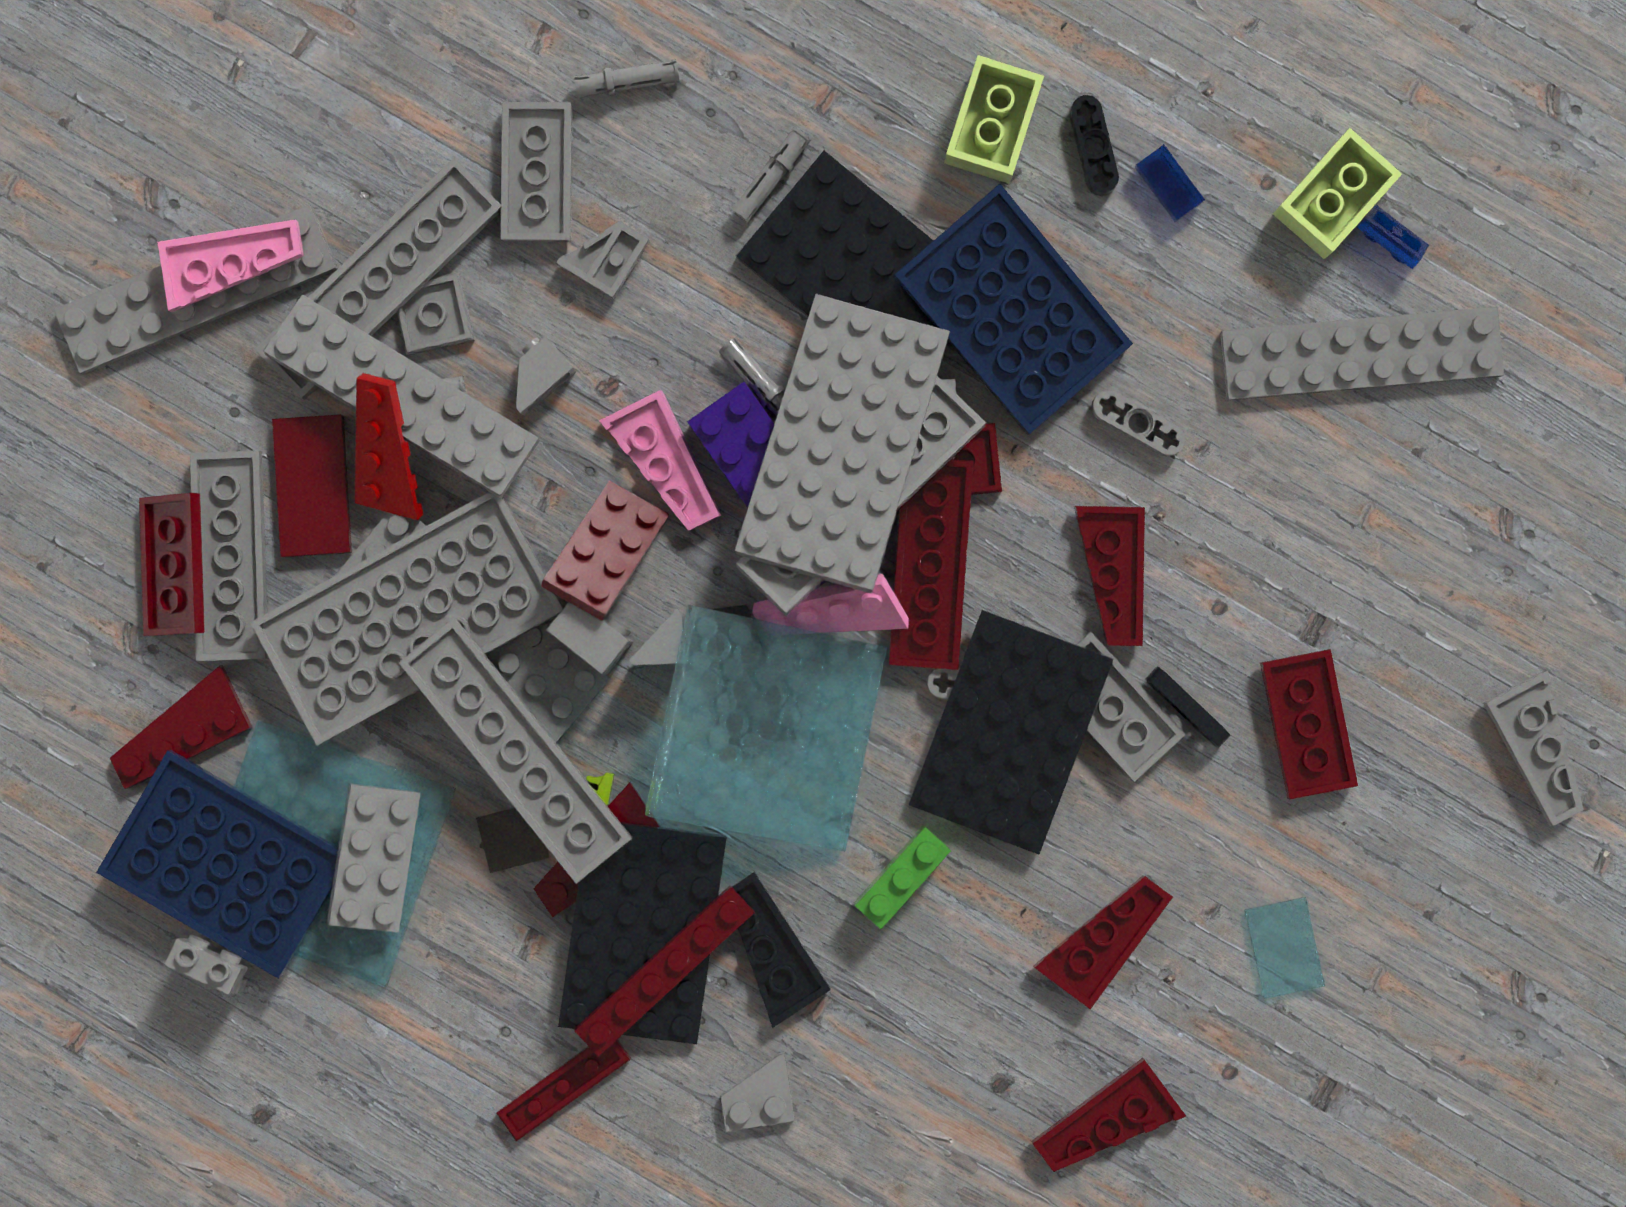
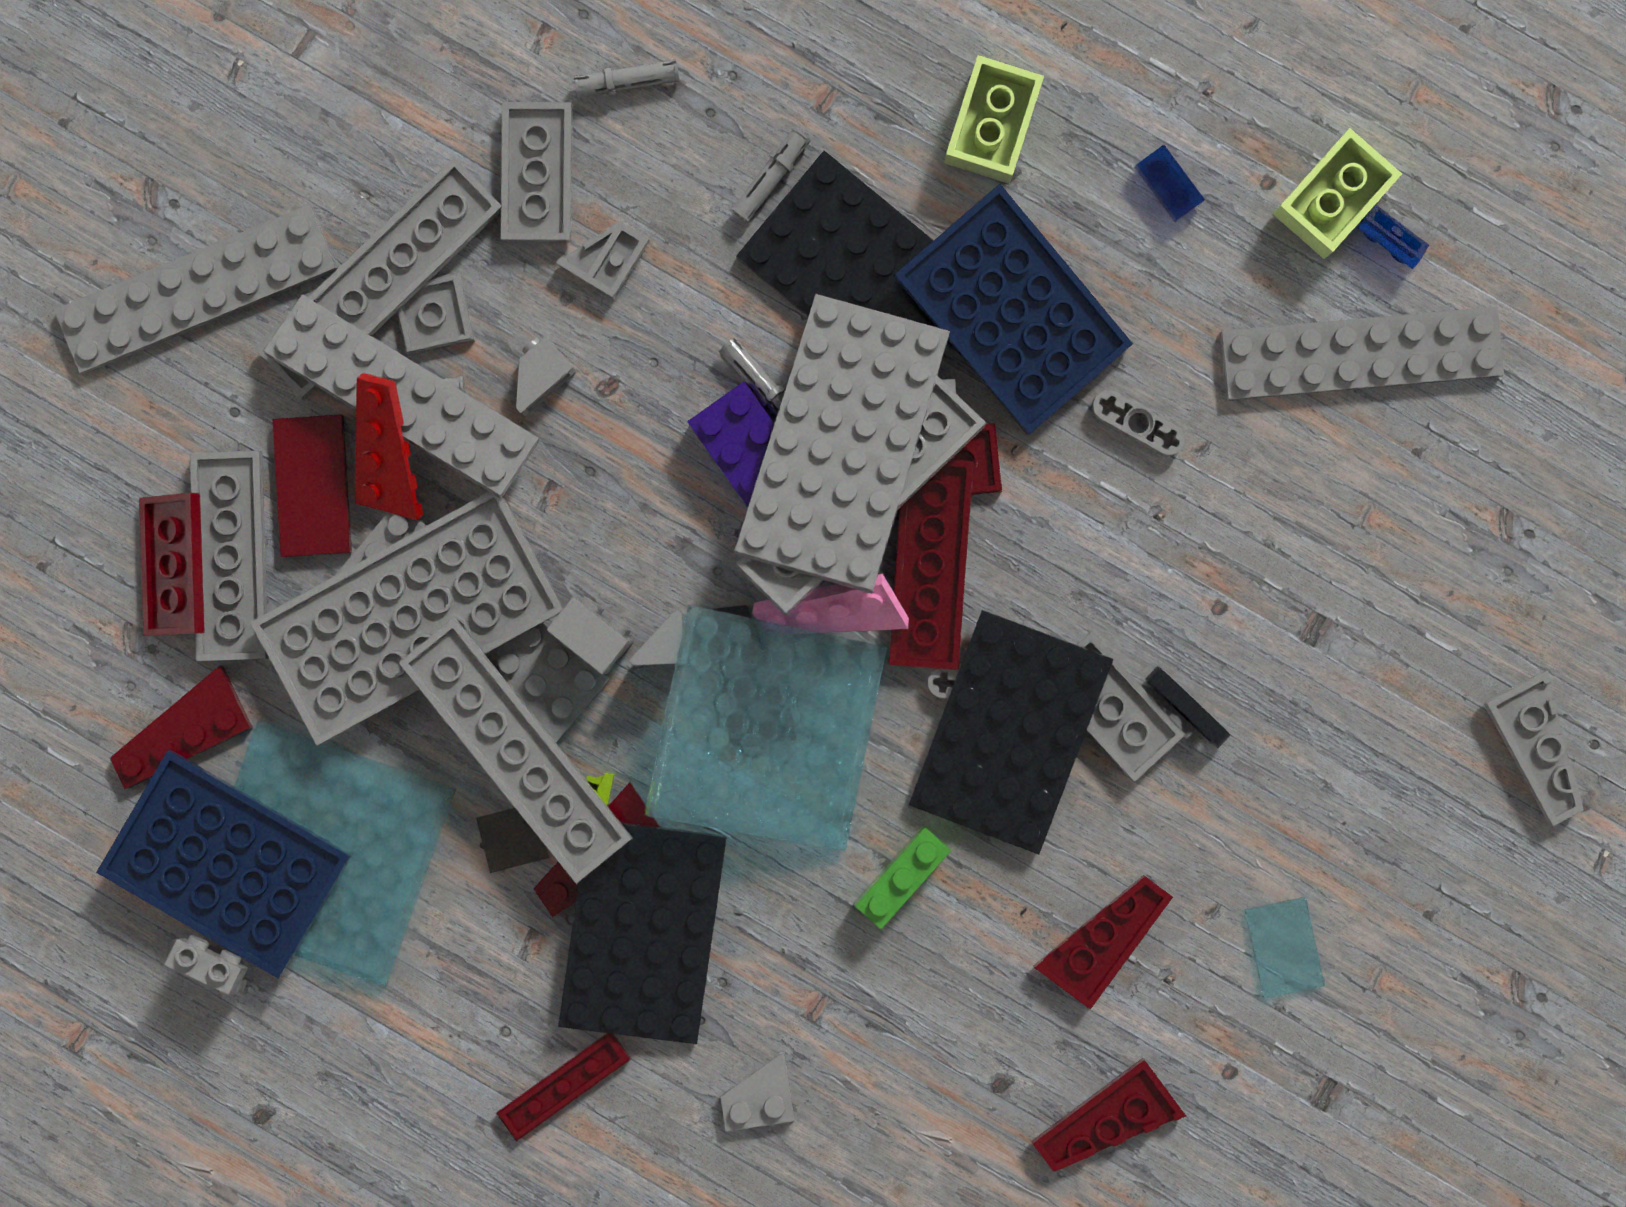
(219, 260): bright pink wing -> none
(373, 858): light grey plate -> none
(605, 550): plate -> none
(659, 449): bright pink wing -> none
(664, 970): dark red plate -> none
(778, 959): black wing -> none
(1078, 123): black beam -> none
(1116, 568): dark red wing -> none
(1309, 724): dark red plate -> none

